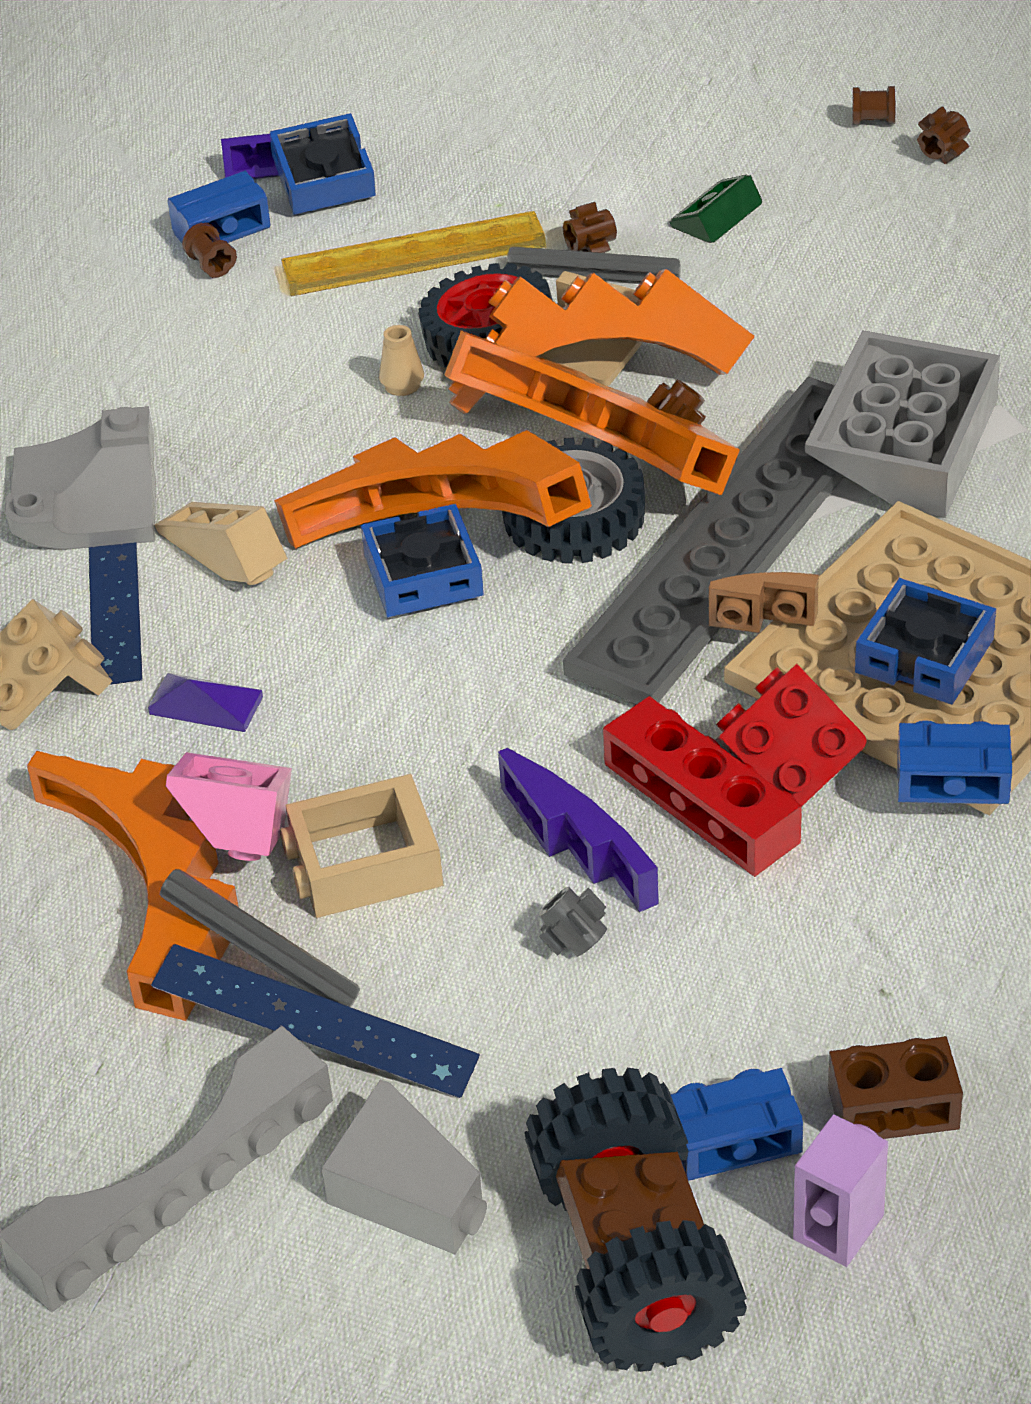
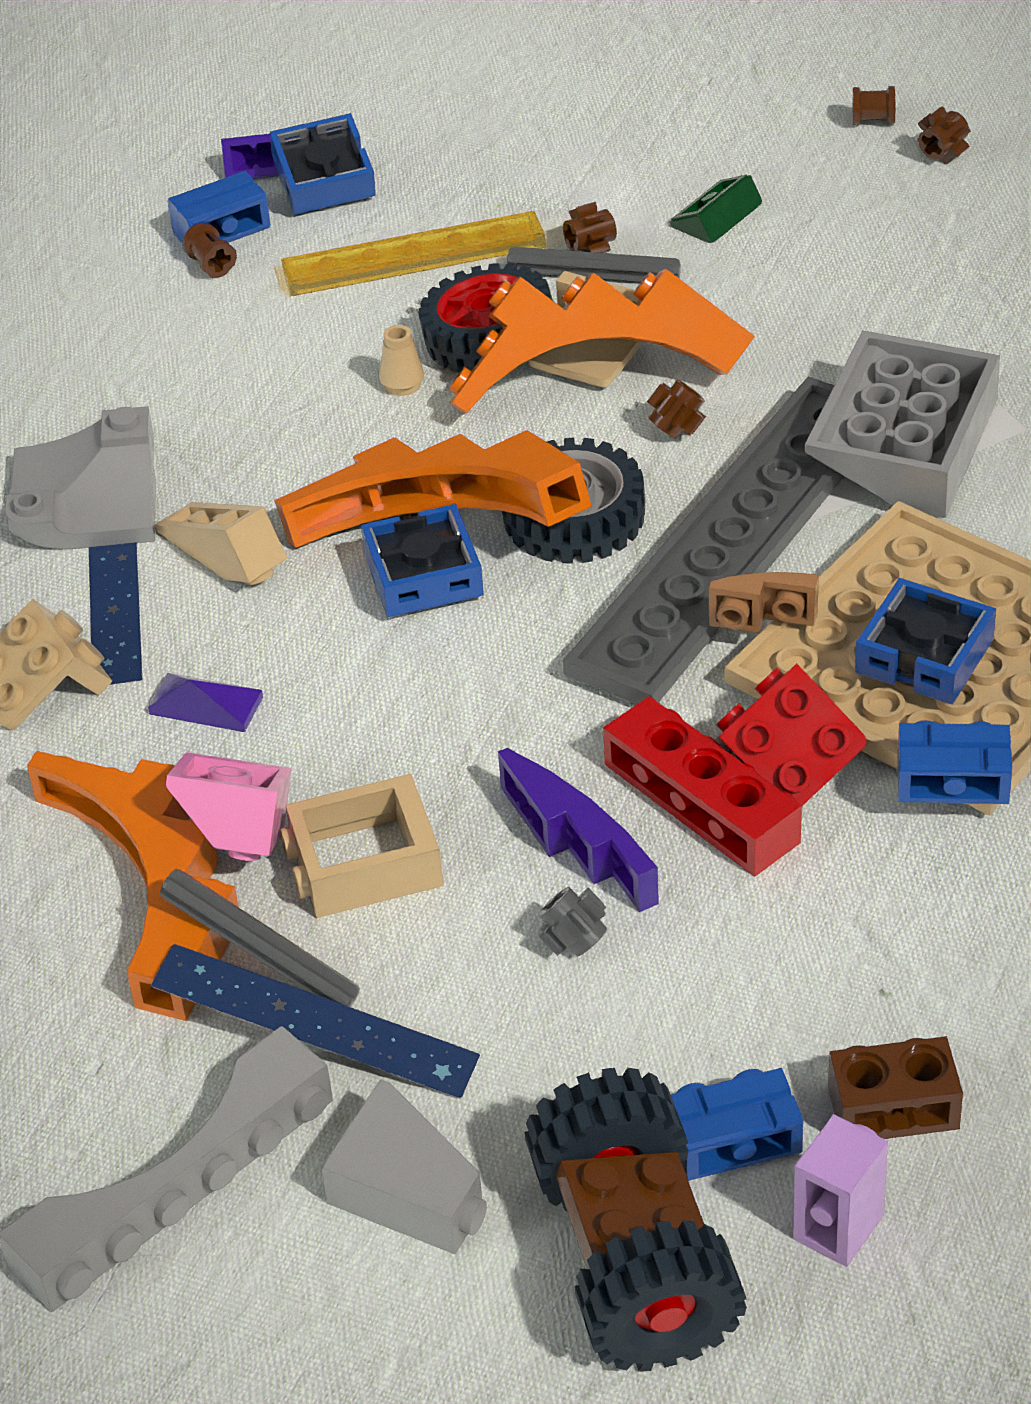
(616, 417): orange arch -> none

